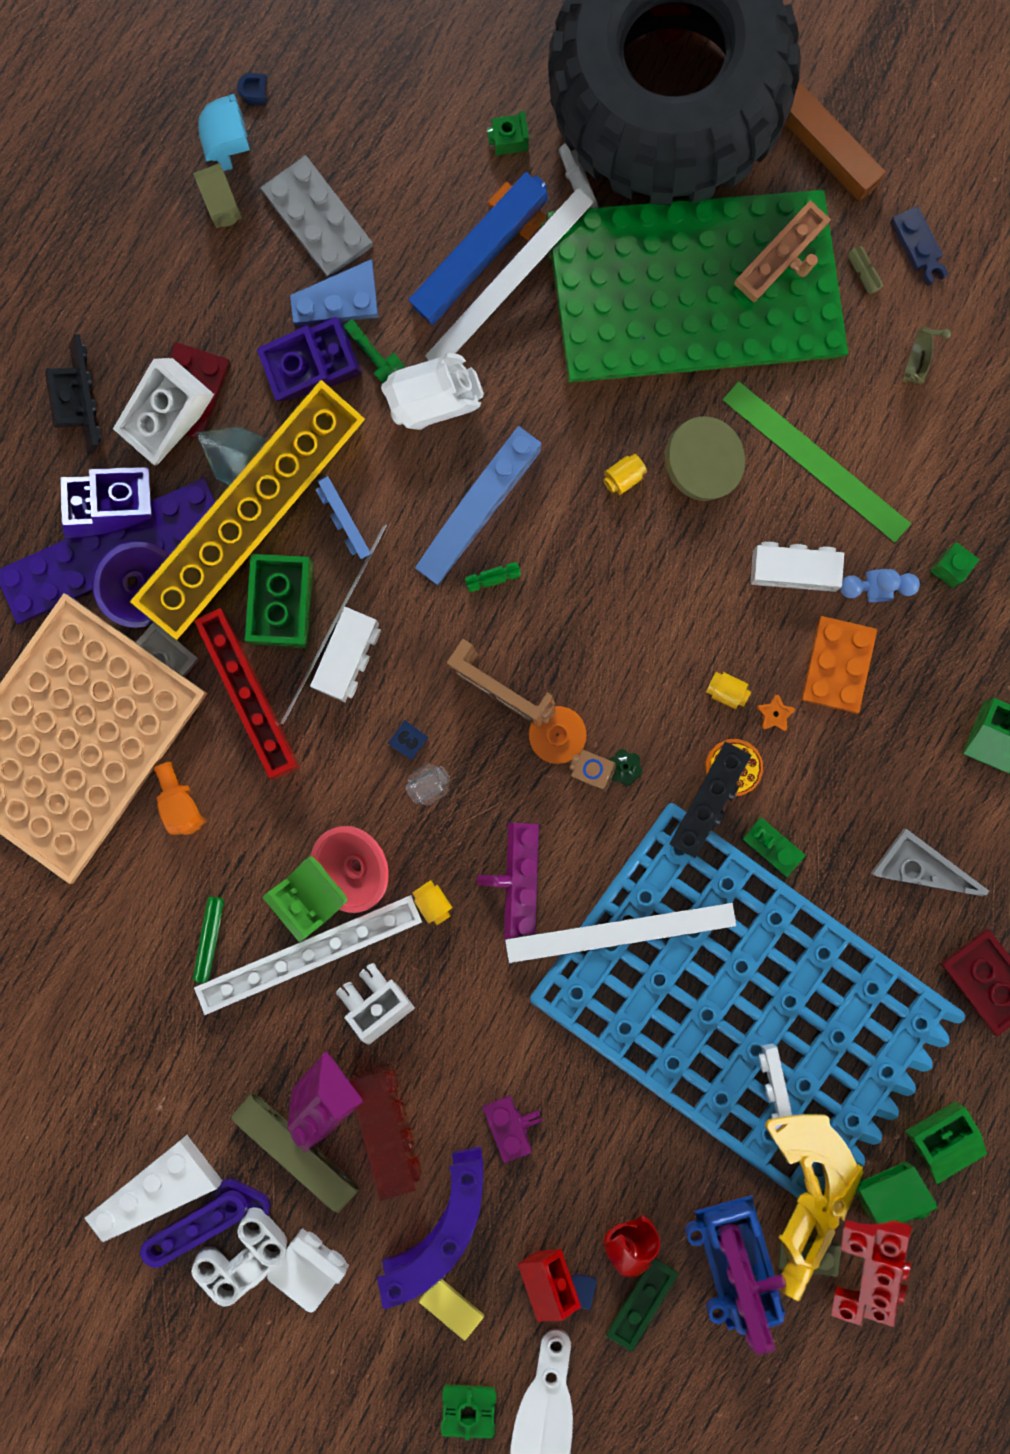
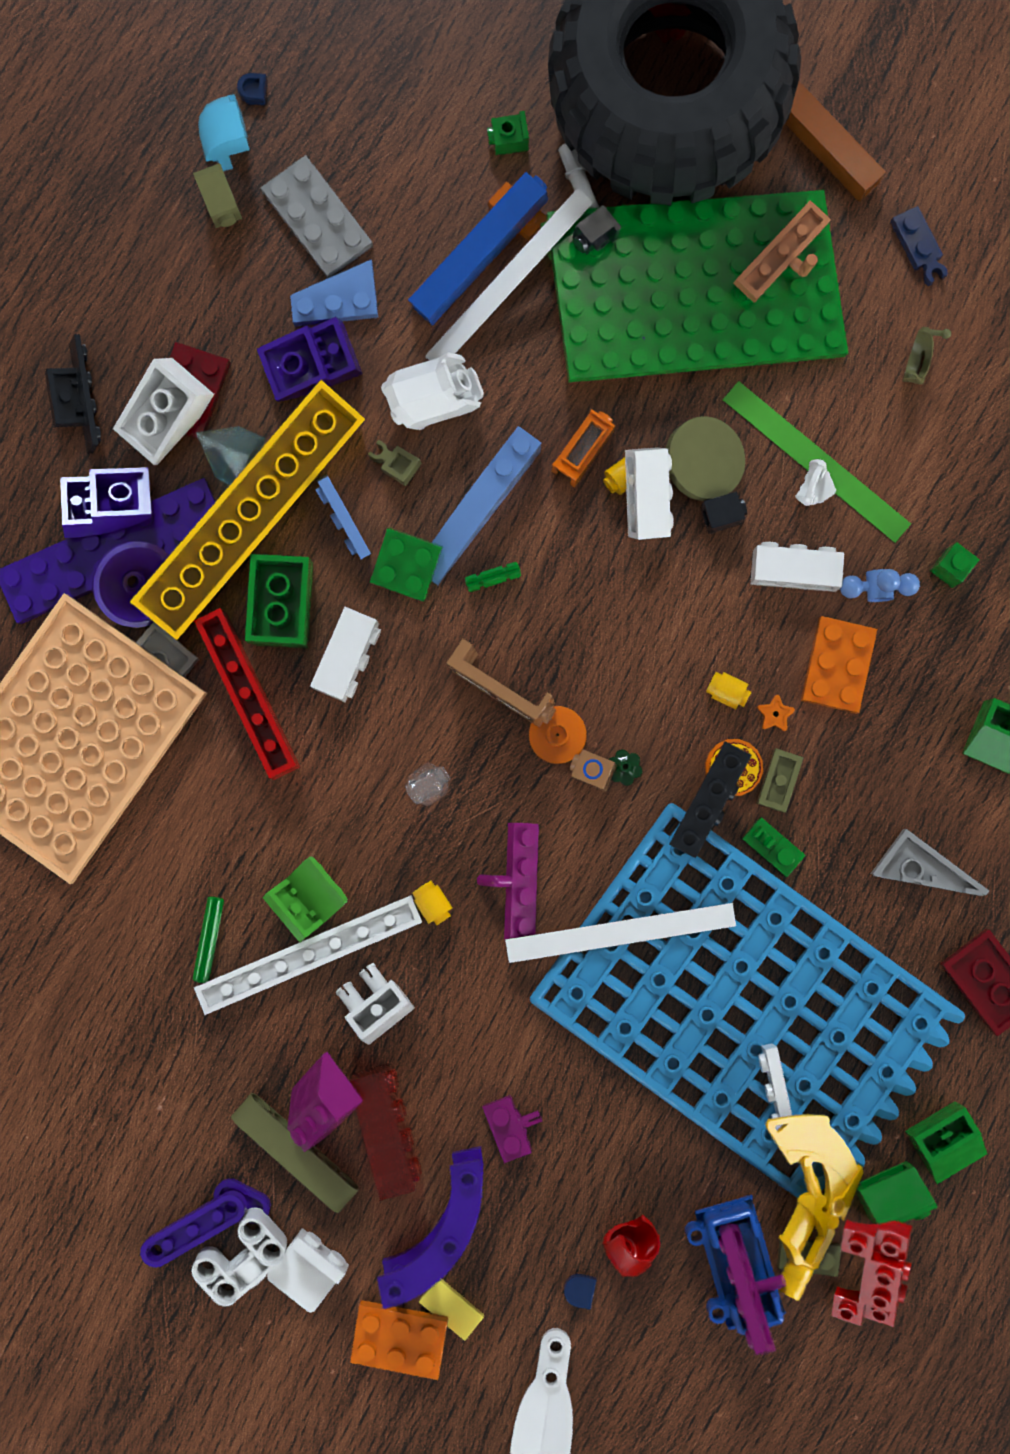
(161, 1187): white wedge -> none
(174, 804): orange piece -> none
(333, 624): white sticker -> none
(339, 855): coral dish -> none
(384, 366): green brick -> none
(397, 464): none -> olive plate
(399, 1340): none -> orange plate
(406, 564): none -> green plate
(408, 740): dark blue tile -> none
(468, 1426): green piece -> none
(549, 1285): red brick -> none
(584, 446): none -> orange window
(596, 231): none -> black brick
(641, 1304): dark green plate -> none
(648, 493): none -> white brick
(723, 512): none -> black brick
(780, 780): none -> olive plate
(817, 484): none -> white piece
(868, 274): olive piece -> none

